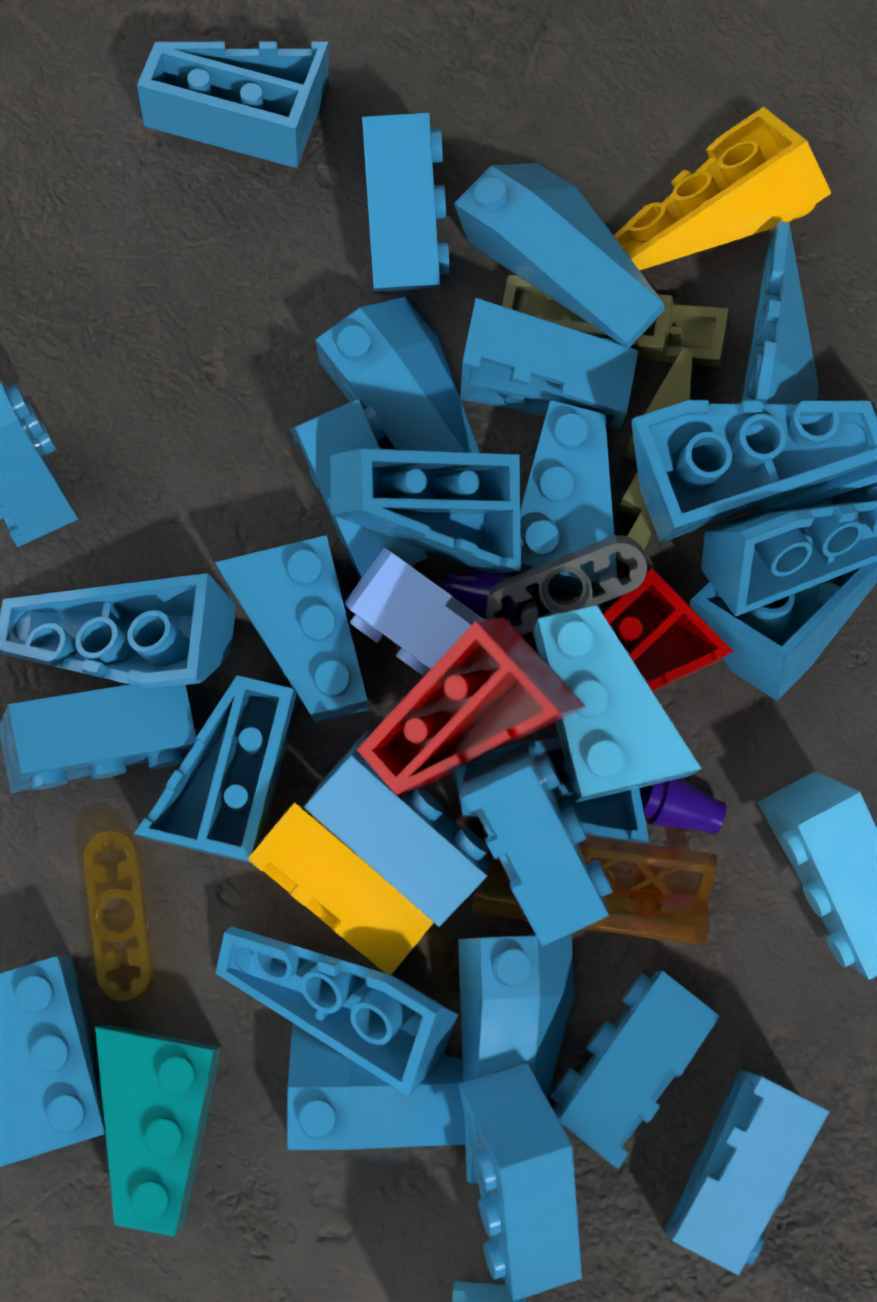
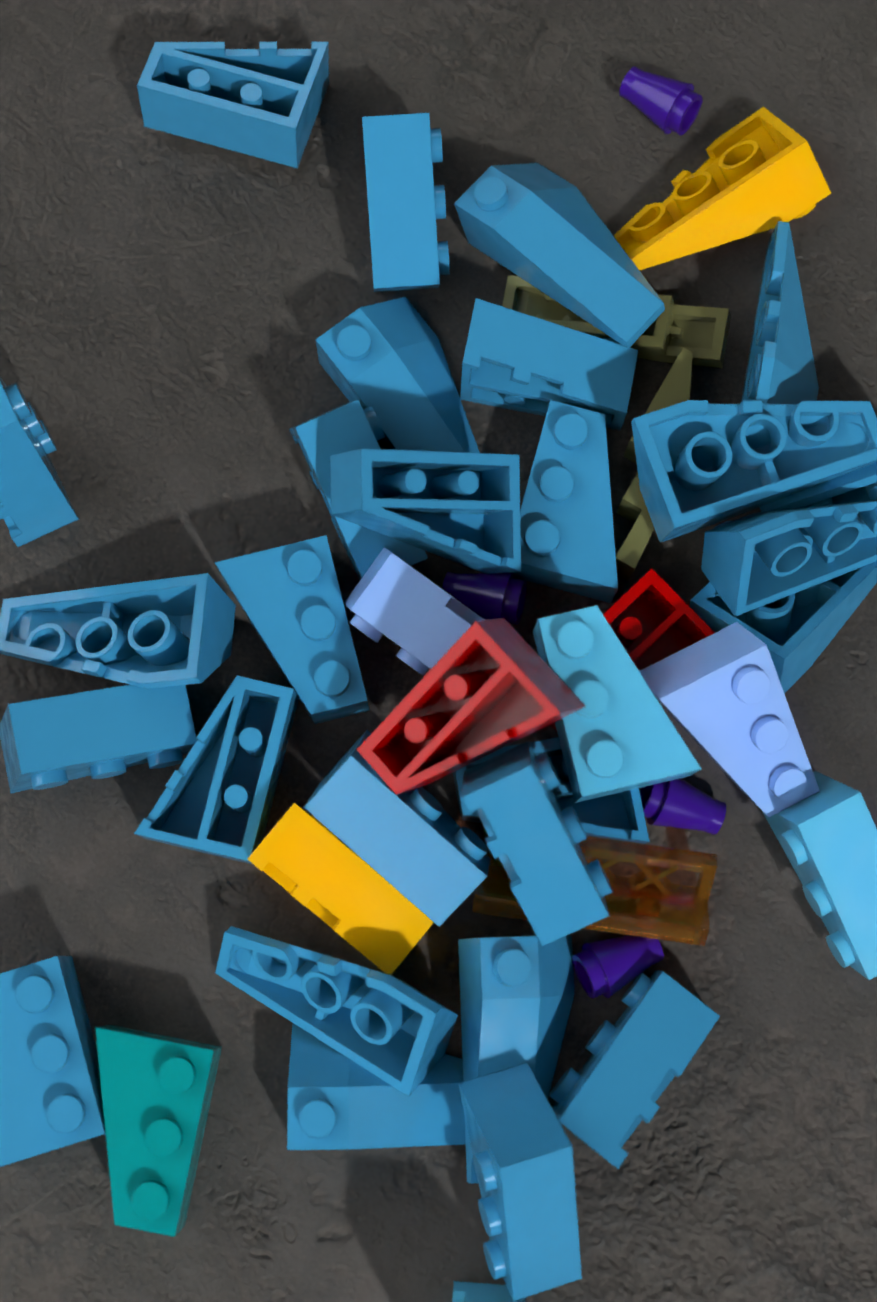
(97, 902): clear yellow beam -> none
(611, 583): dark grey beam -> none
(612, 963): none -> dark purple cone
(664, 100): none -> dark purple cone
(738, 714): none -> light blue wedge
(744, 1171): dark azure wedge -> none

